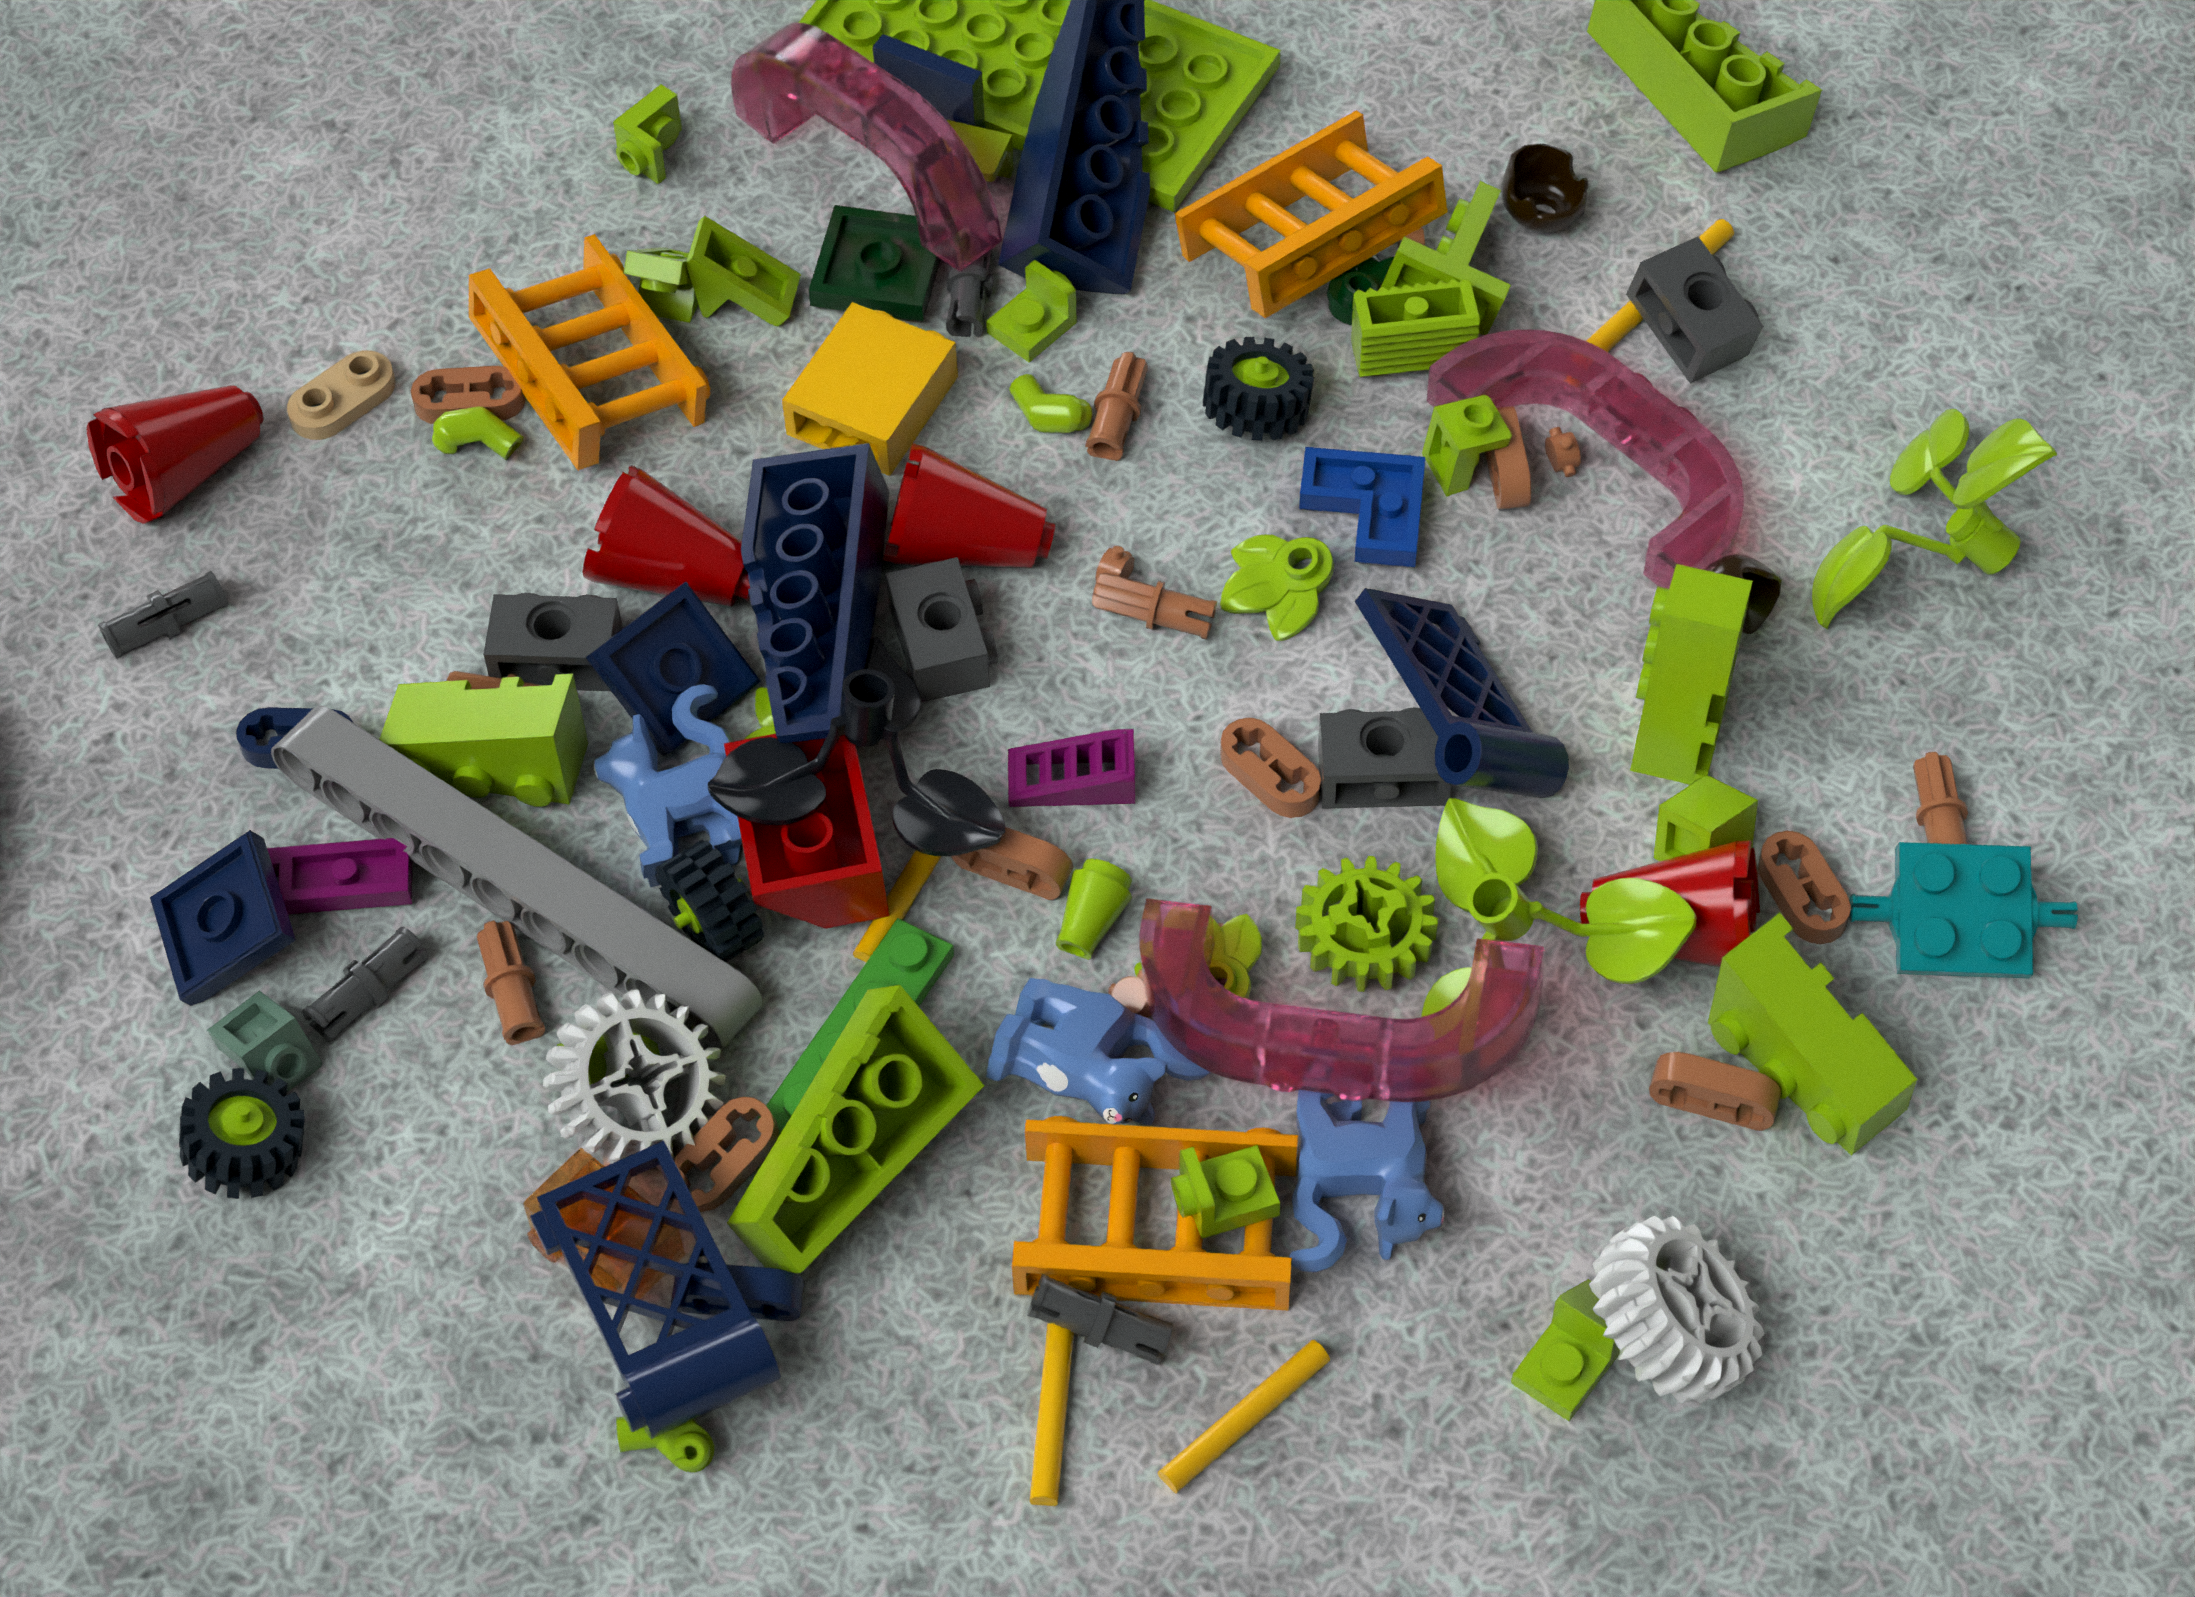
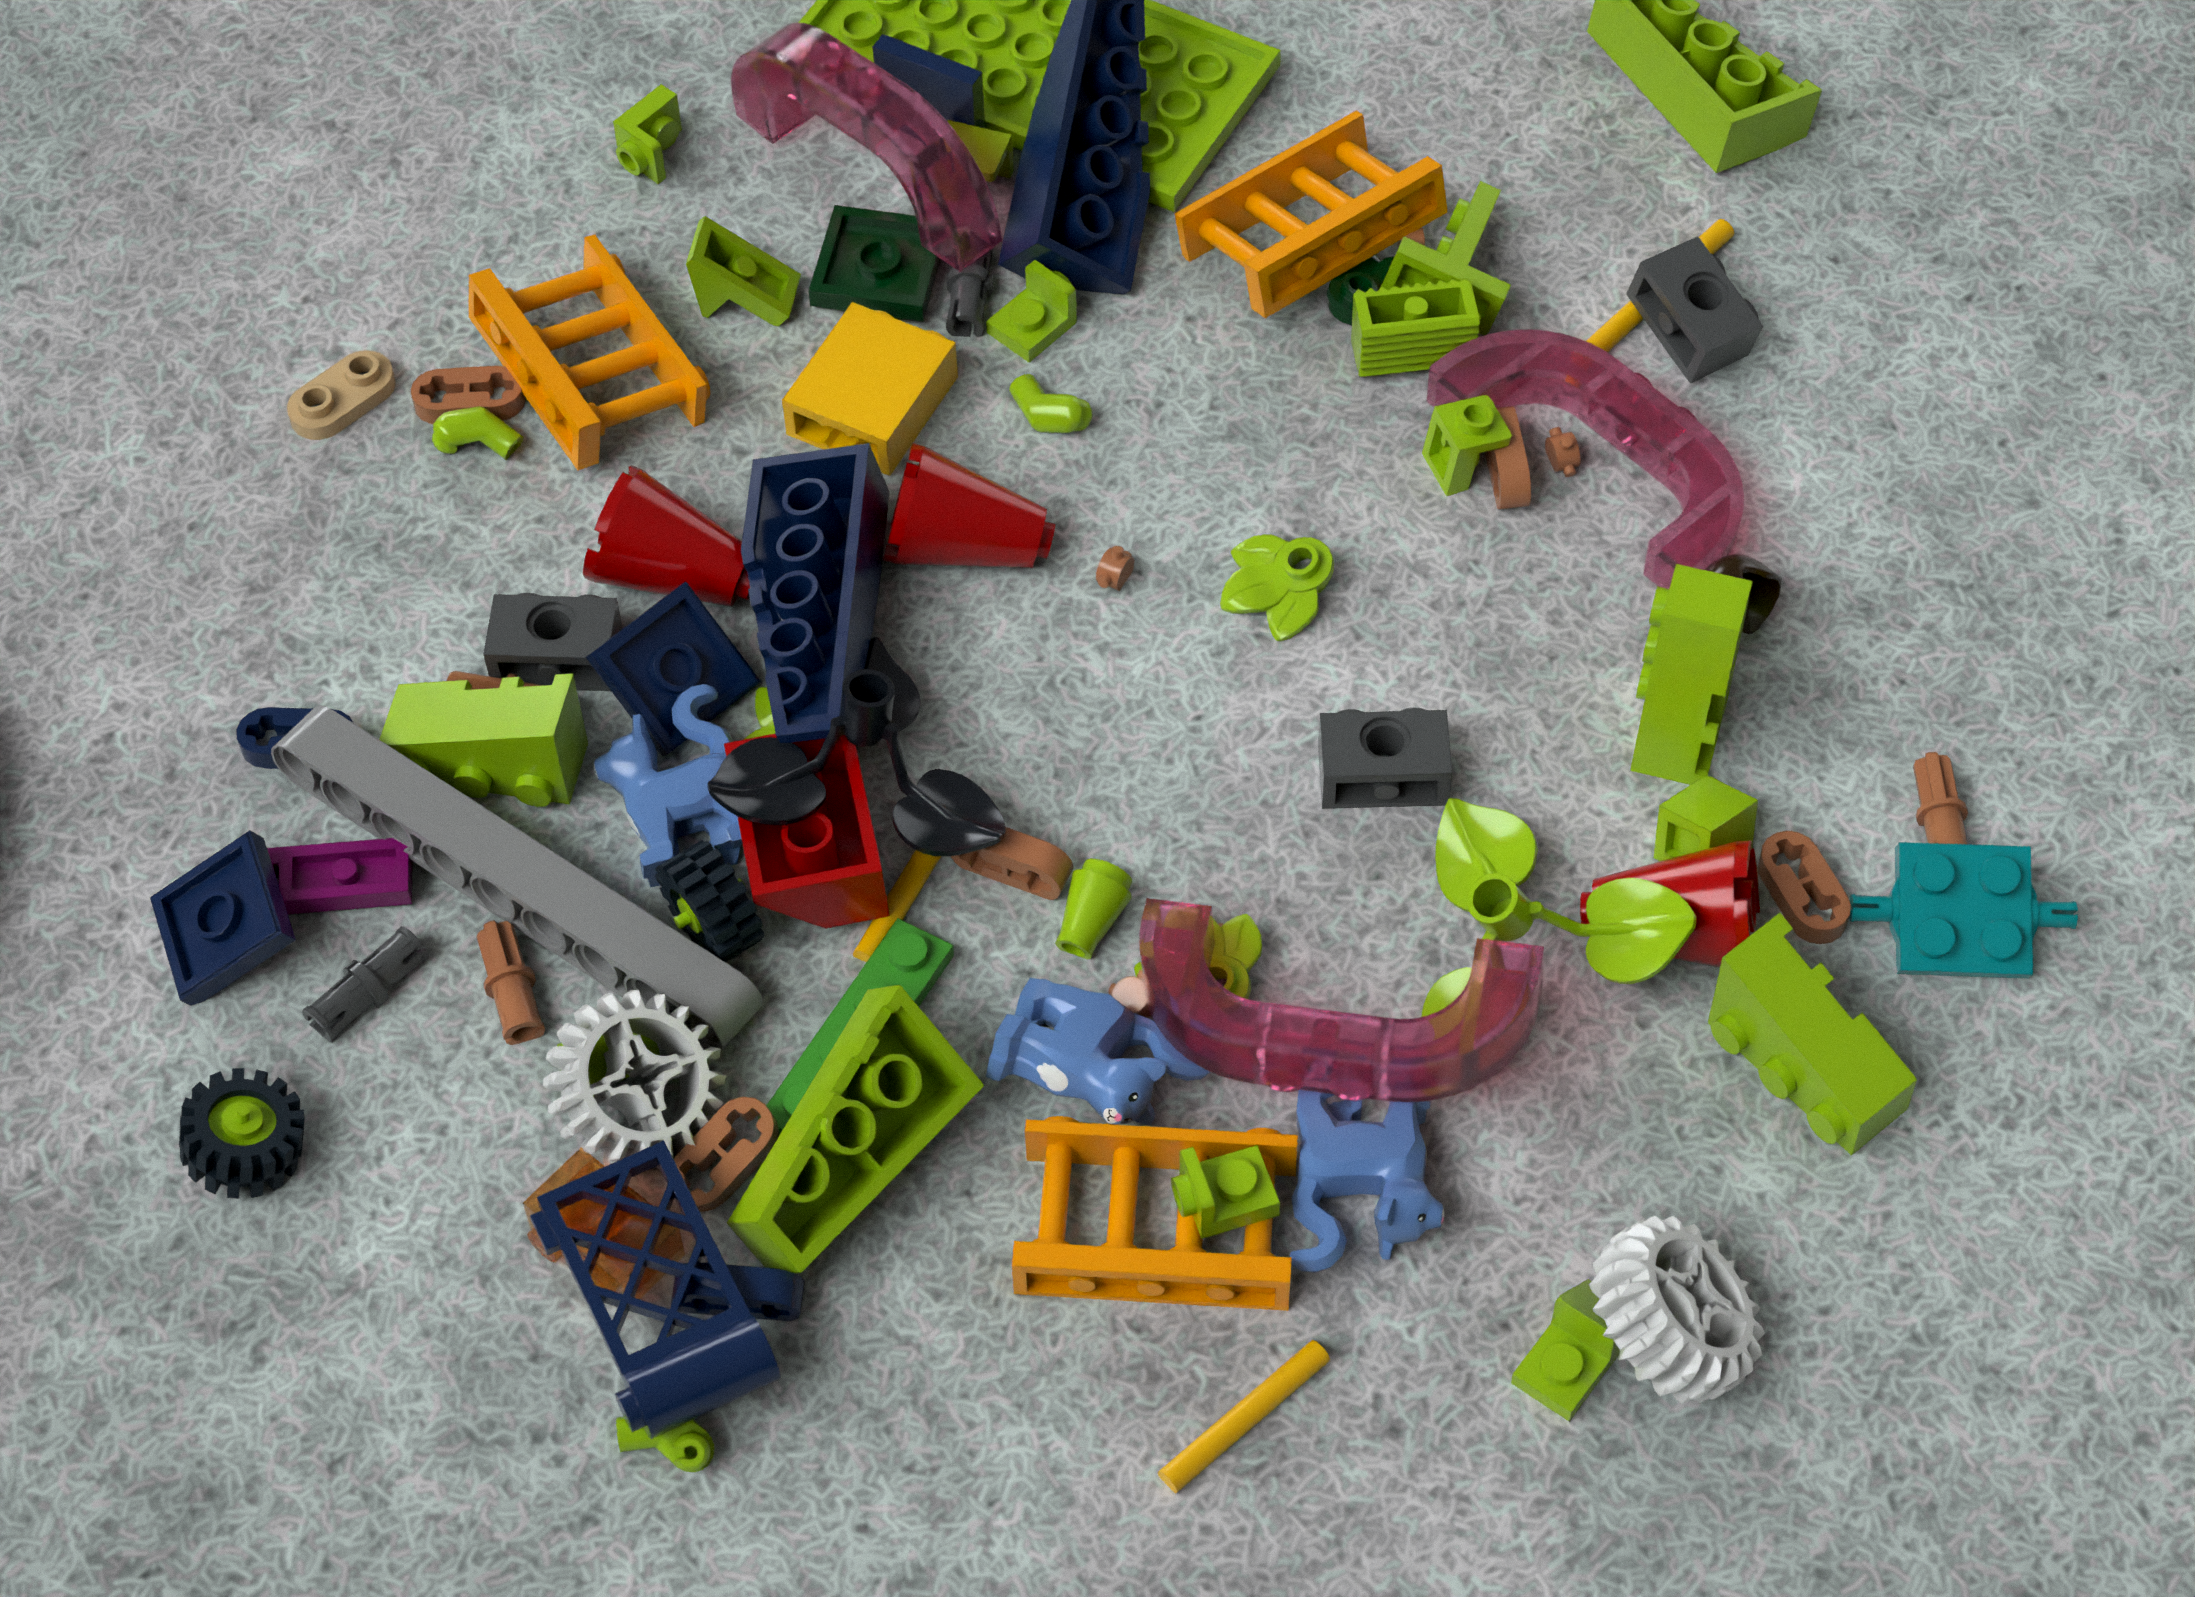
(124, 634): dark grey pin -> none
(171, 445): red cone -> none
(266, 1039): sand green bracket -> none
(663, 281): lime slope -> none
(934, 600): dark grey brick -> none
(1051, 1416): yellow bar -> none
(1092, 789): magenta slope -> none
(1100, 1319): dark grey pin -> none
(1117, 407): nougat axle -> none
(1152, 604): nougat axle -> none
(1258, 388): black wheel -> none
(1263, 777): nougat beam -> none
(1348, 939): lime gear -> none
(1378, 488): blue plate -> none
(1445, 669): dark blue piece -> none
(1543, 177): dark brown hair -> none
(1715, 1090): nougat beam -> none
(1972, 528): lime plant -> none

